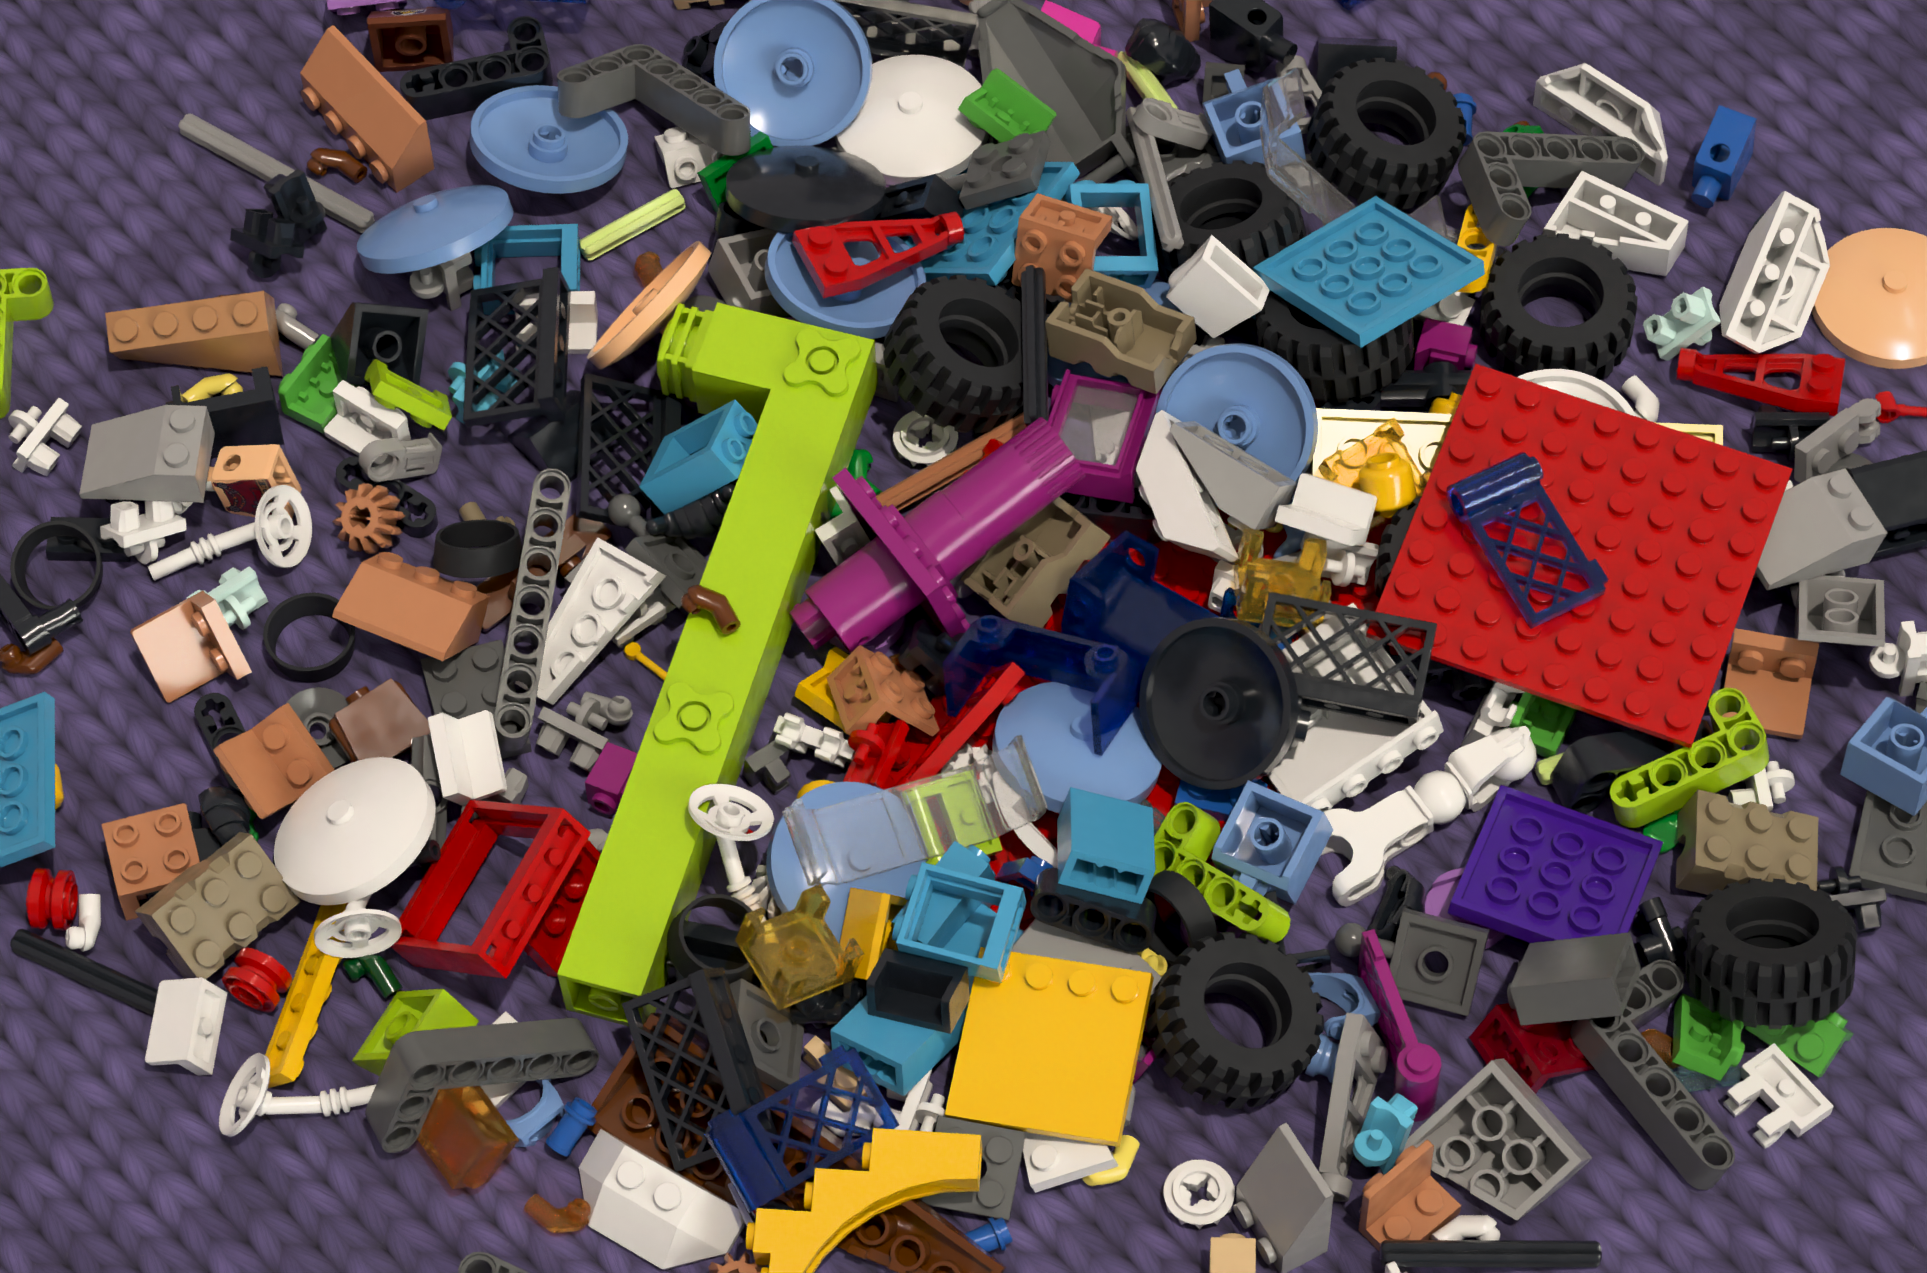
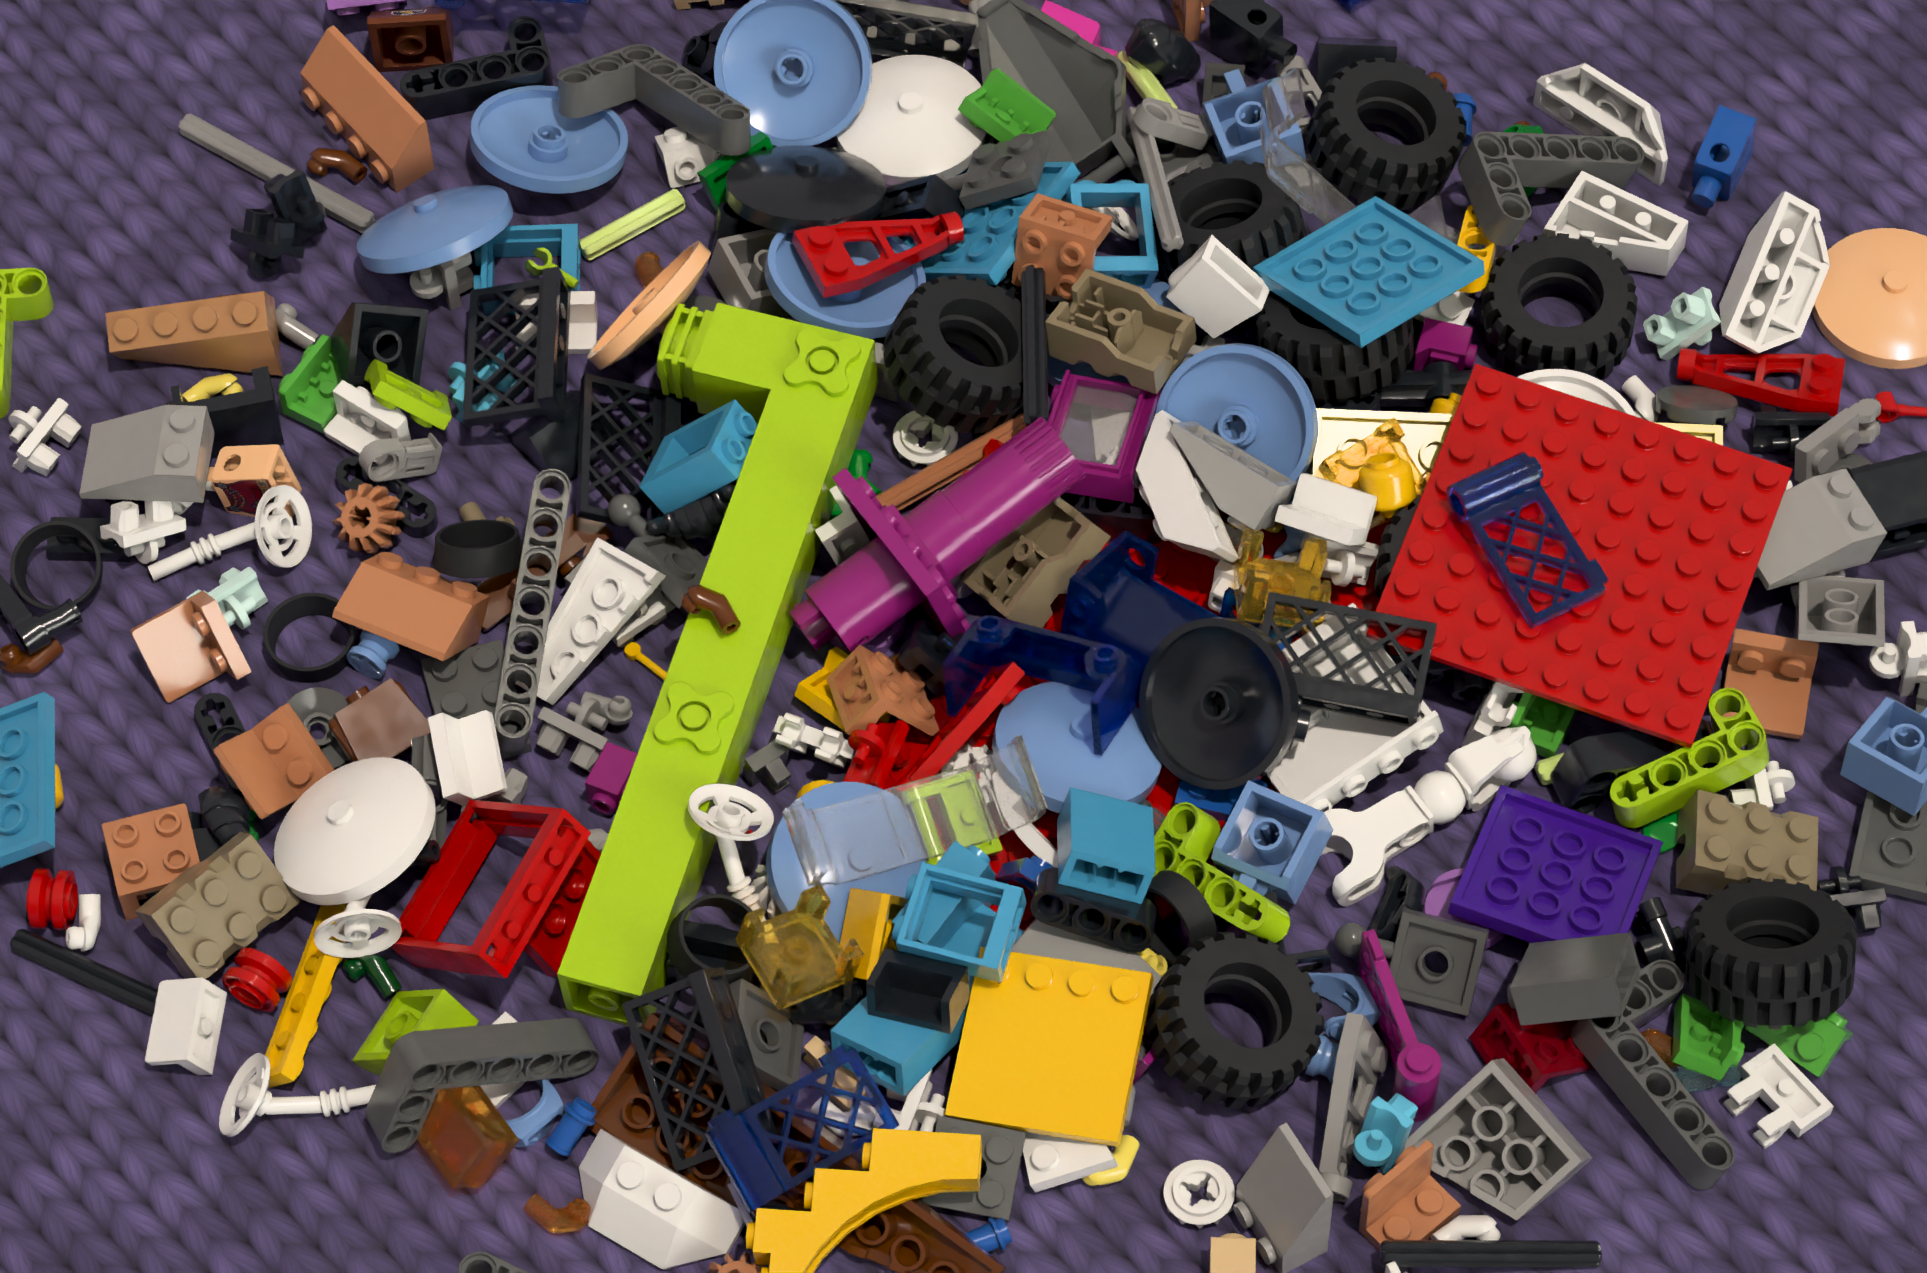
(372, 654): none -> medium blue wheel
(545, 255): none -> lime hand
(1695, 404): none -> dark grey tile

